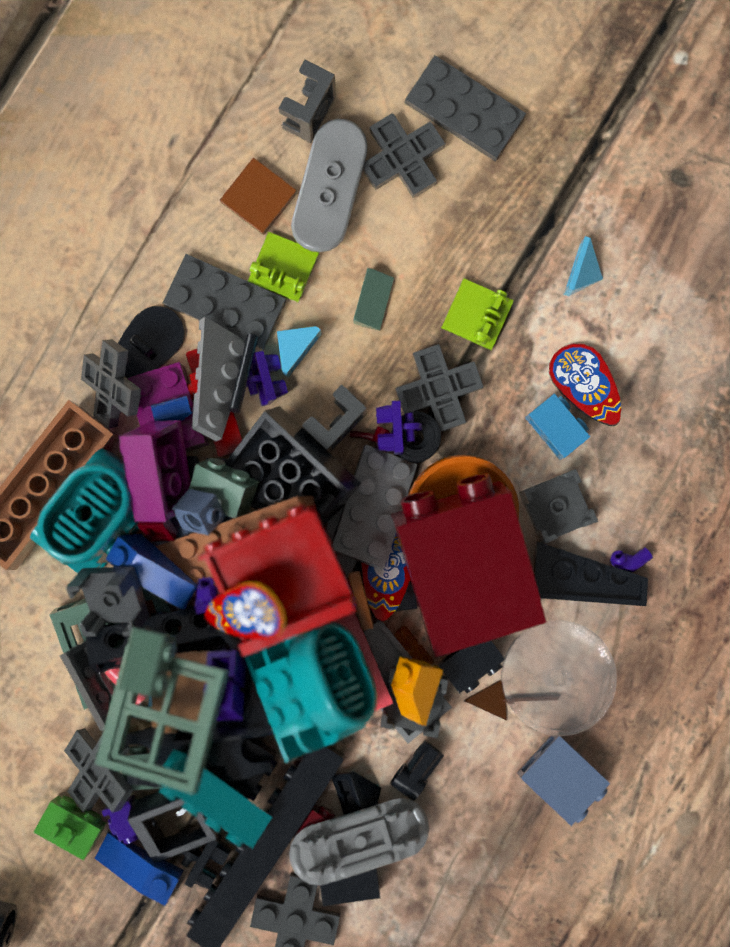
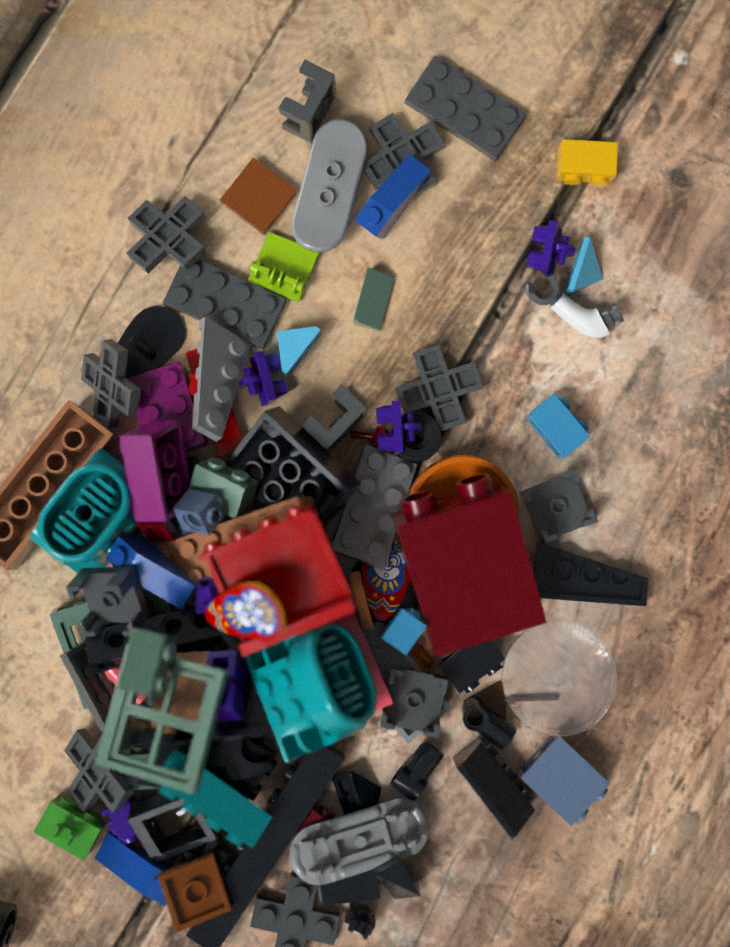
(166, 235): none -> dark grey plate
(172, 410): blue piece -> none
(194, 892): none -> dark orange tile
(243, 373): black bar -> none
(360, 919): none -> black plate
(392, 197): none -> blue slope
(398, 879): none -> black slope
(403, 629): none -> dark azure brick
(415, 688): light orange slope -> none
(477, 314): lime hinge -> none
(488, 723): none -> black piece
(495, 785): none -> black slope
(550, 237): none -> dark purple hips
(585, 321): none -> piece
(586, 382): shield -> none
(587, 162): none -> yellow brick
(630, 562): dark purple arm -> none

